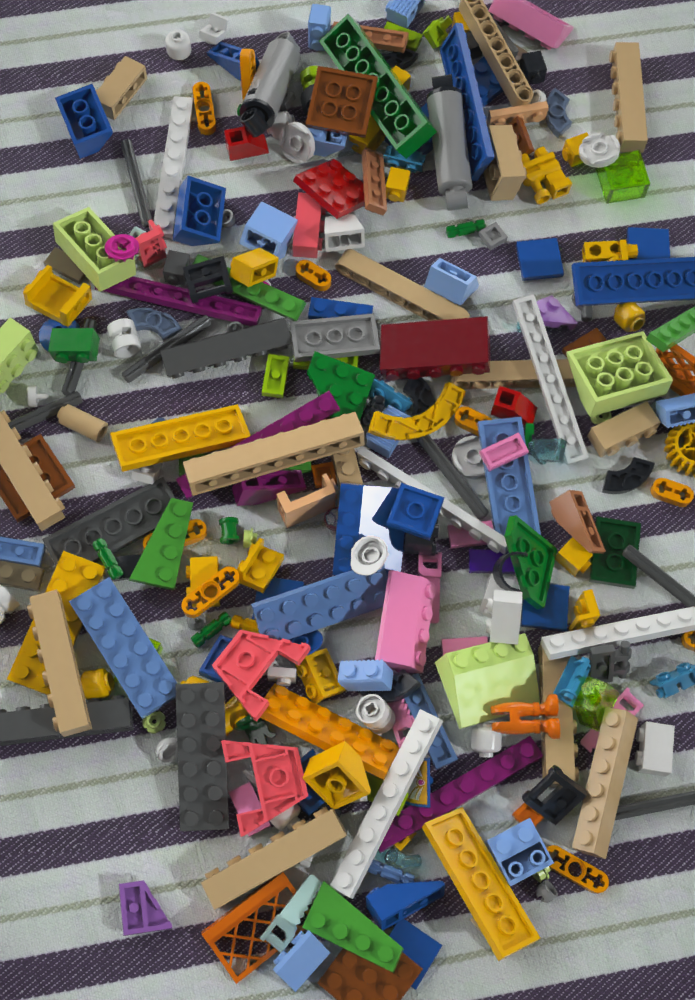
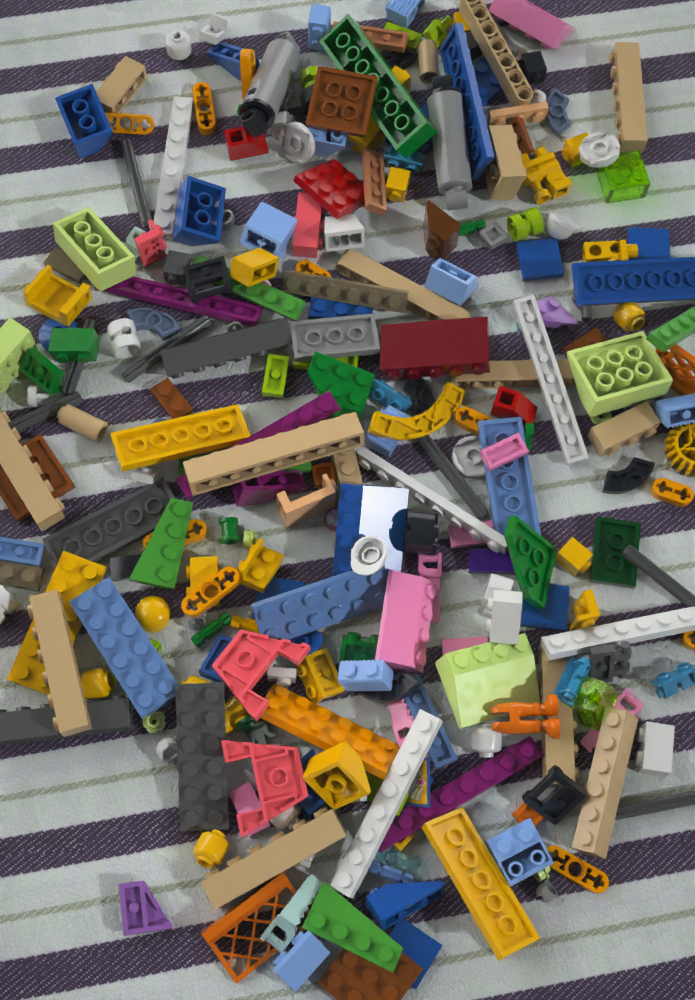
(42, 372): none -> green bracket
(107, 558): green axle -> none
(122, 241): dark pink gear -> none
(139, 128): none -> light orange beam
(152, 614): none -> yellow hair
(171, 399): none -> dark orange plate
(211, 849): none -> yellow head
(345, 291): none -> dark tan plate
(357, 647): none -> green bracket
(374, 405): black gear -> none
(375, 713): white wheel -> none
(415, 511): blue tile -> none
(428, 60): none -> tan brick
(440, 231): none -> reddish brown slope
(497, 571): black helmet -> none
(525, 224): none -> lime wheel
(547, 450): clear light blue tile -> none
(560, 226): none -> white hat
(575, 517): nougat slope -> none

